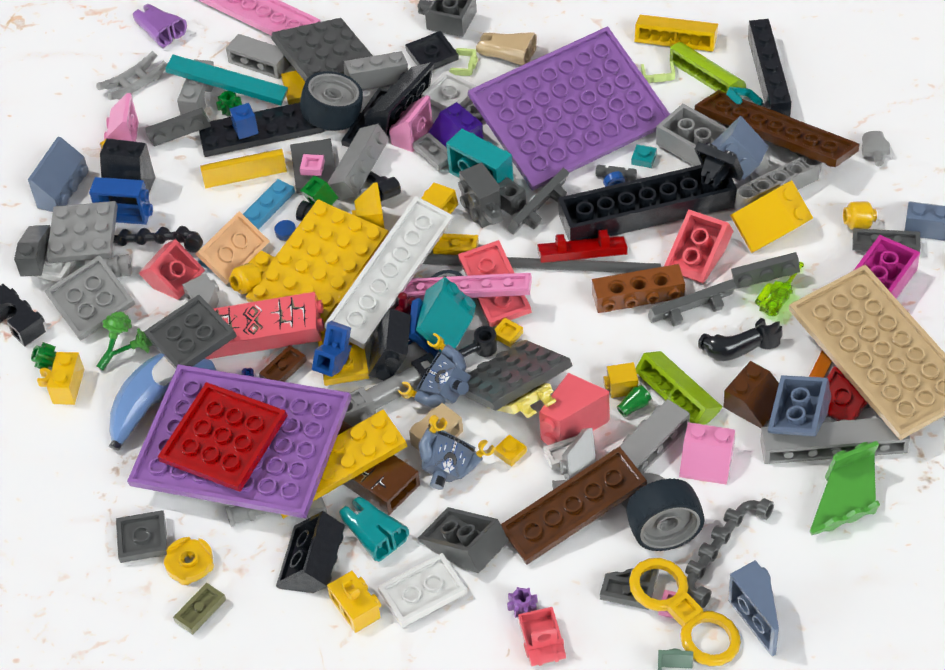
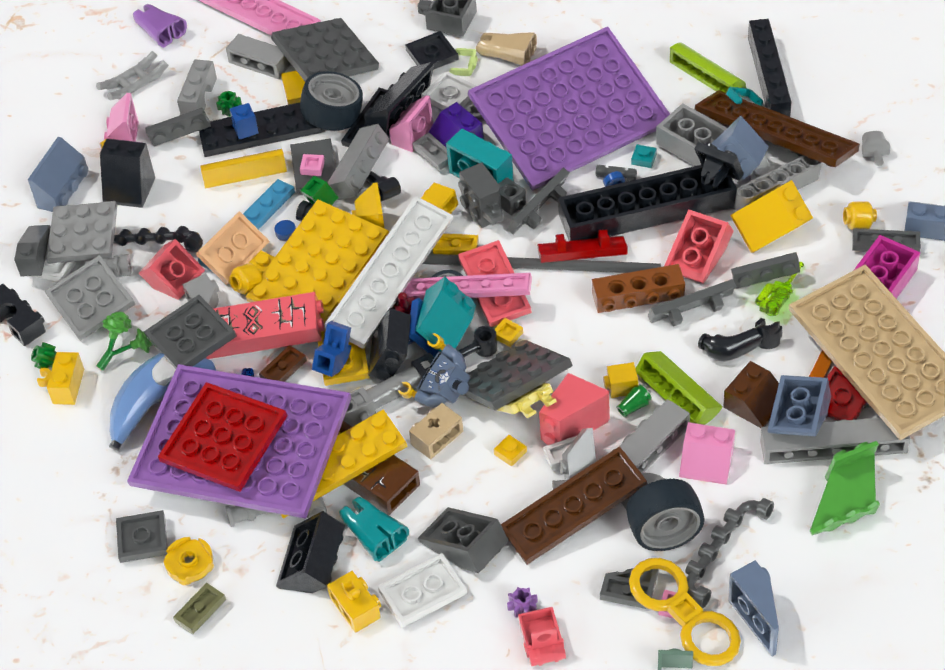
(126, 213): blue window -> none
(226, 79): teal tile -> none
(376, 70): light grey brick -> none
(447, 455): sand blue torso -> none
(659, 77): yellowish green piece -> none
(670, 31): yellow brick -> none

